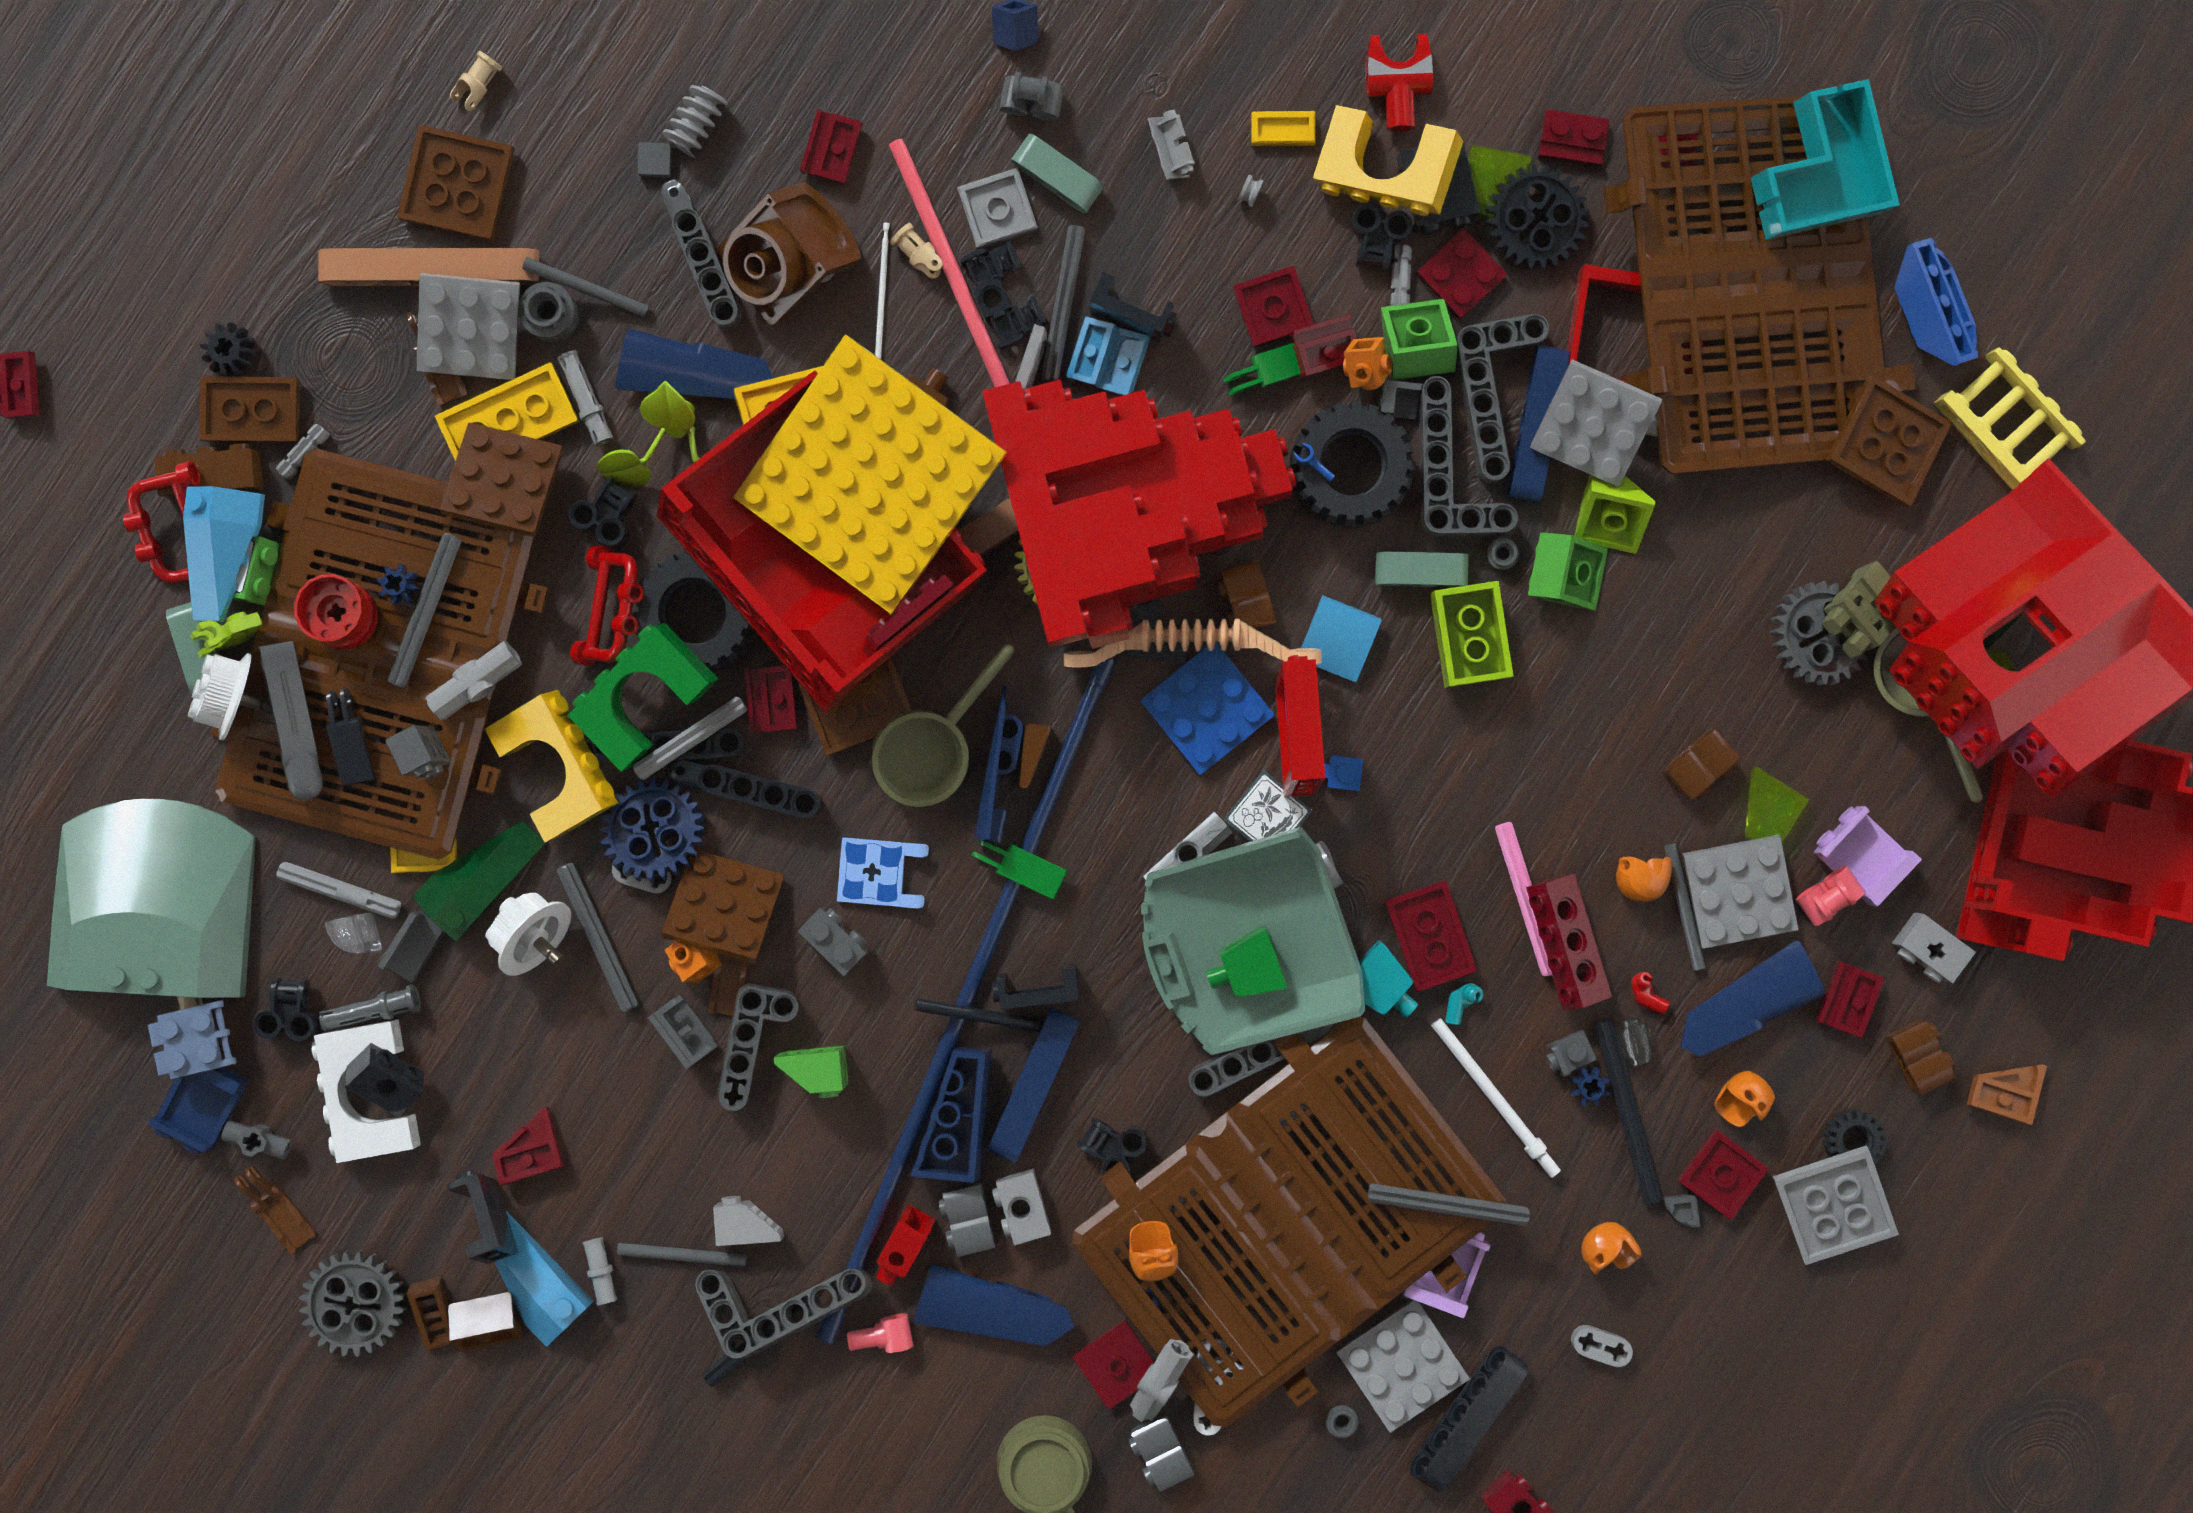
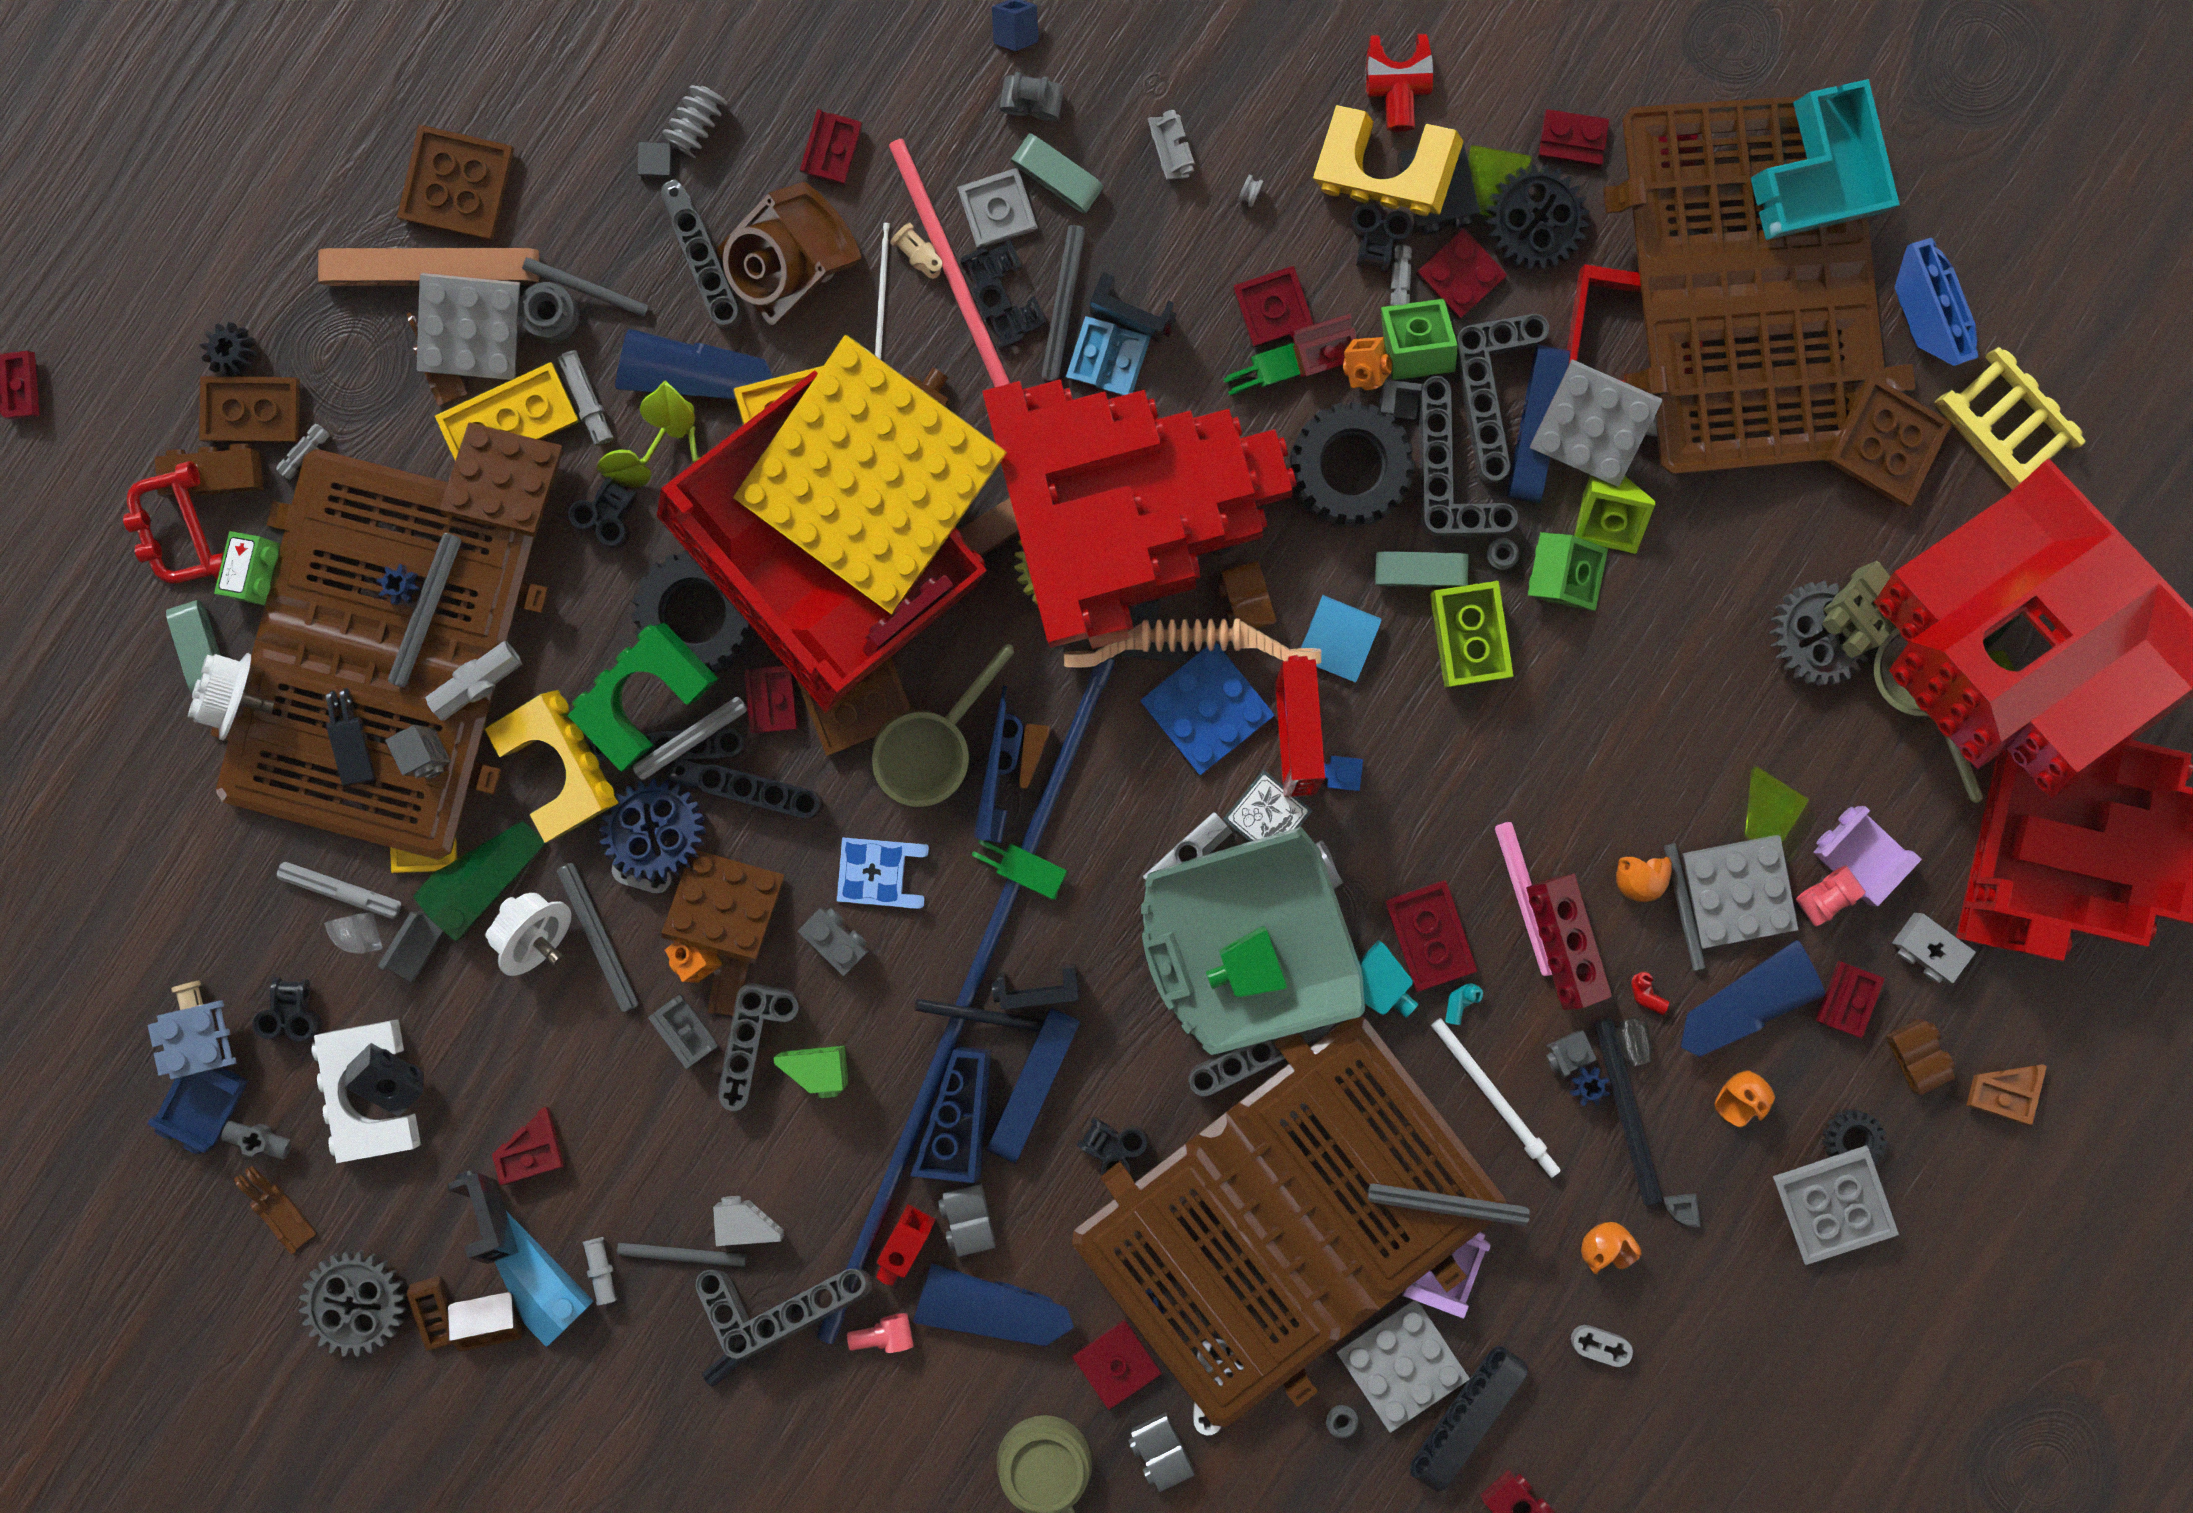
(152, 901): sand green windscreen -> none
(216, 539): dark azure wedge -> none
(235, 631): lime plate -> none
(291, 720): dark grey piece -> none
(322, 602): red wheel -> none
(384, 1006): dark grey pin -> none
(475, 80): tan piece -> none
(602, 559): red bar -> none
(1022, 1187): light grey brick -> none
(1032, 356): light grey tile -> none
(1152, 1251): orange helmet -> none
(1160, 1380): light grey piece -> none
(1283, 128): yellow tile -> none
(1313, 462): blue hand -> none
(1702, 764): reddish brown brick -> none
(1723, 1174): dark red plate -> none

